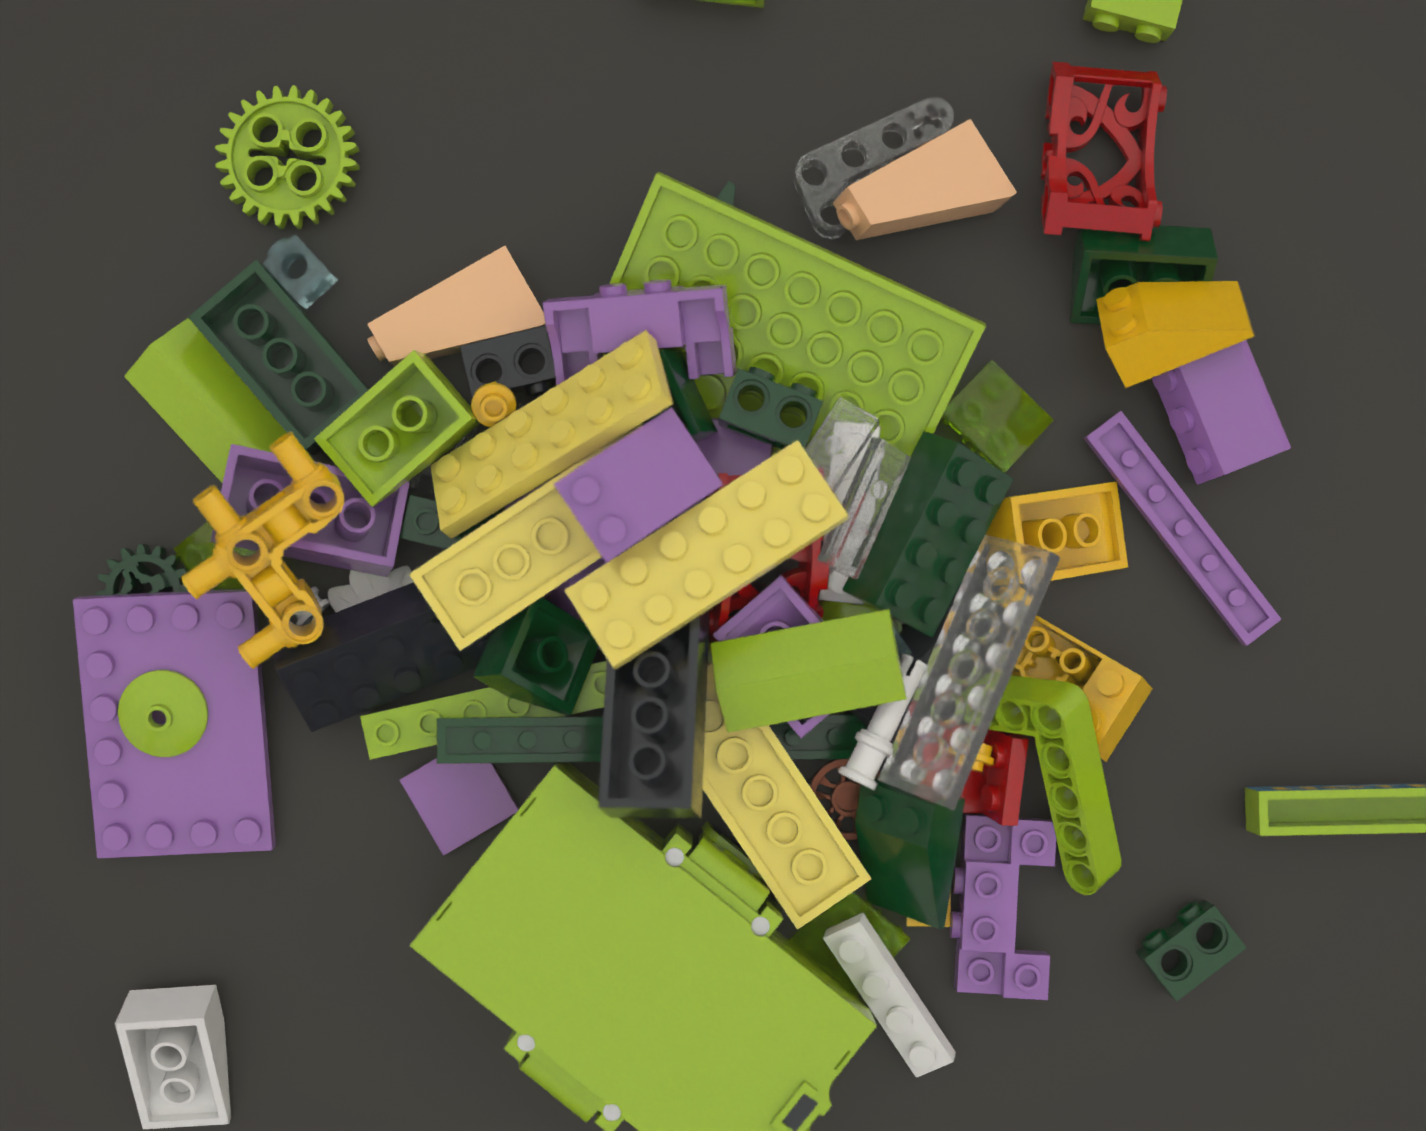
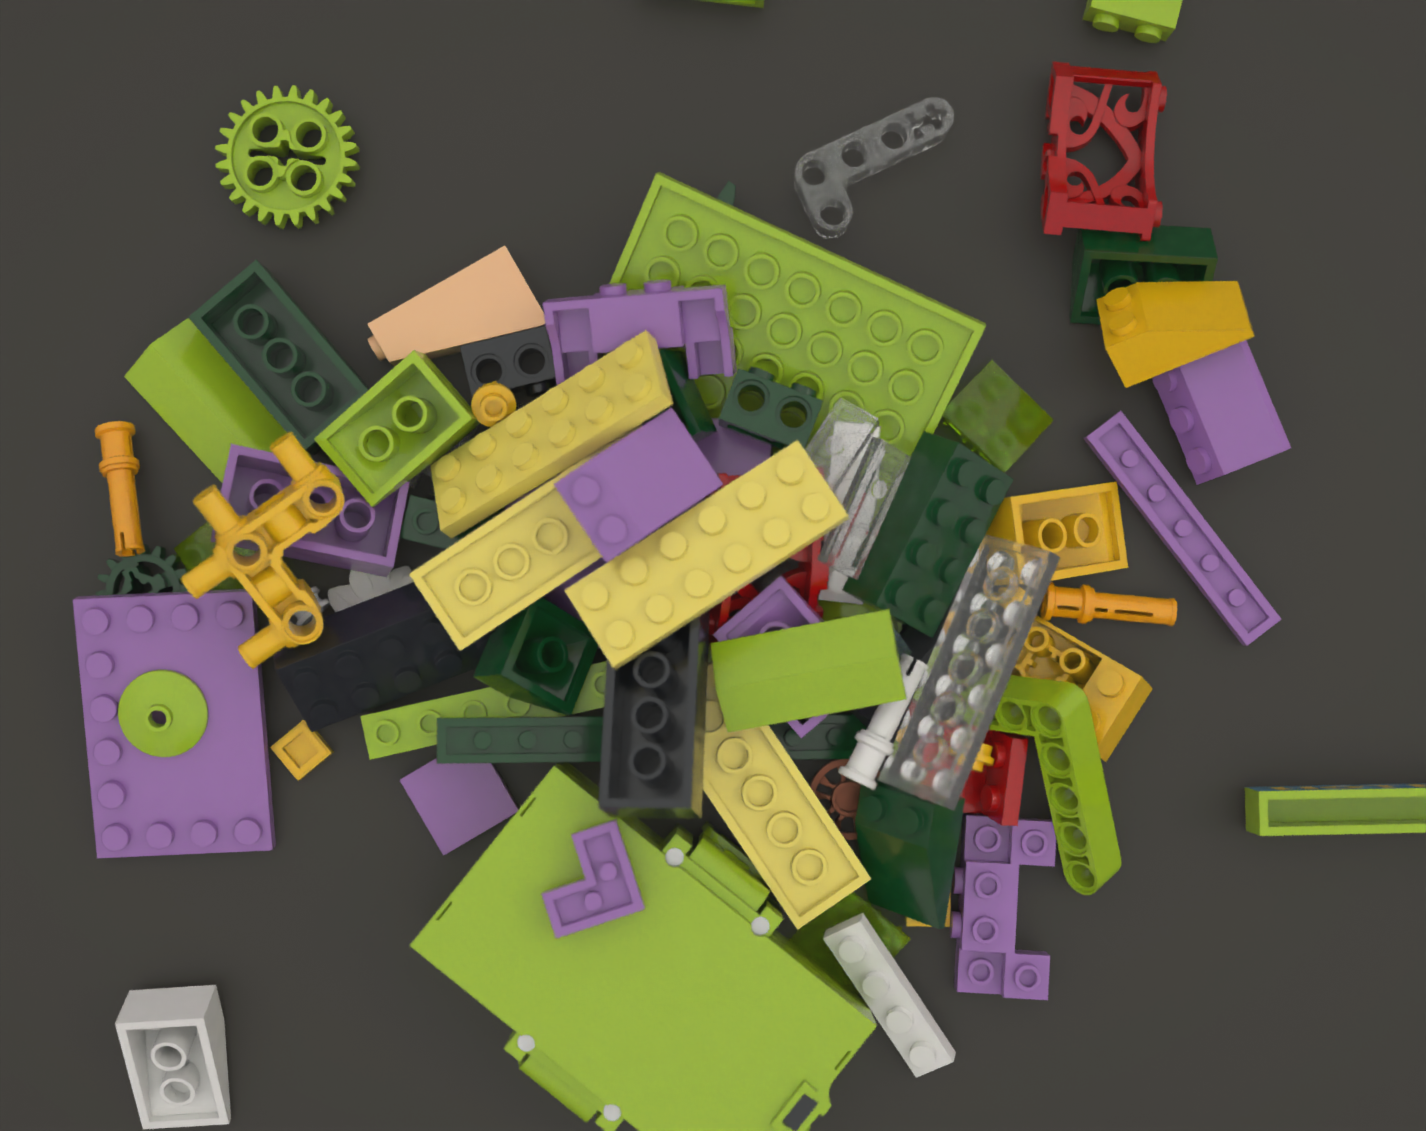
(120, 470): none -> light orange pin
(301, 750): none -> yellow tile
(312, 283): clear light blue brick -> none
(608, 884): none -> medium lavender plate
(926, 187): light nougat slope -> none
(1087, 604): none -> light orange pin
(1196, 960): dark green brick -> none

